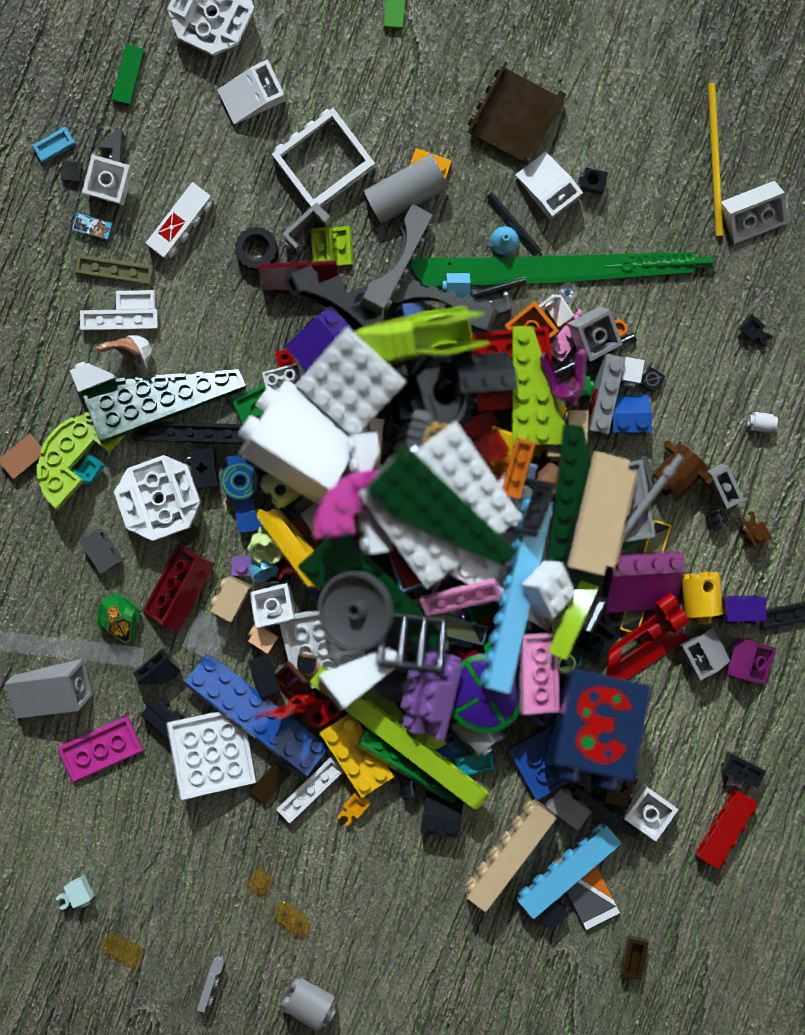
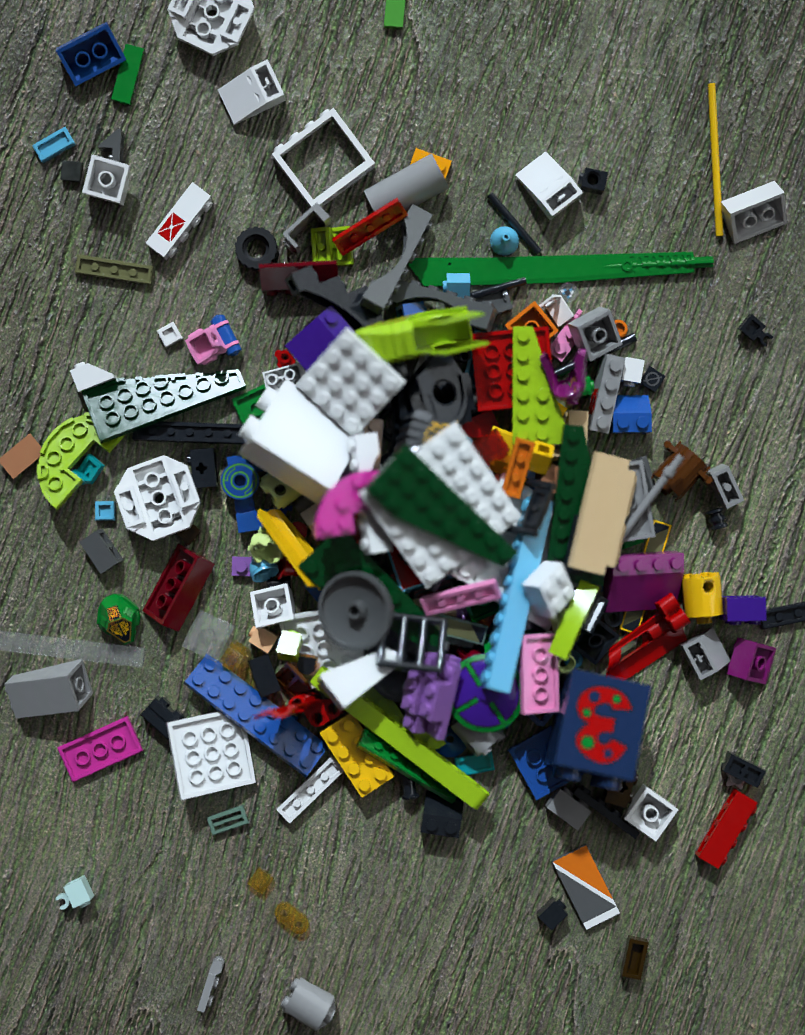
(90, 54): none -> blue slope
(92, 226): tile -> none
(105, 510): none -> medium azure tile
(118, 319): white plate -> none
(122, 948): clear yellow tile -> none
(131, 347): piece -> none
(135, 300): white tile -> none
(157, 670): black slope -> none
(170, 334): none -> white tile
(212, 824): none -> sand green tile
(213, 341): none -> bright pink piece
(230, 598): tan brick -> none
(234, 655): none -> clear yellow slope
(269, 782): dark brown tile -> none
(289, 646): none -> brick
(354, 807): light orange plate -> none
(369, 226): none -> red plate
(483, 373): black slope -> none
(509, 854): tan brick -> none
(514, 114): dark brown panel -> none
(541, 457): none -> yellow brick
(568, 870): medium azure brick -> none
(756, 532): reddish brown brick -> none
(762, 422): white brick -> none

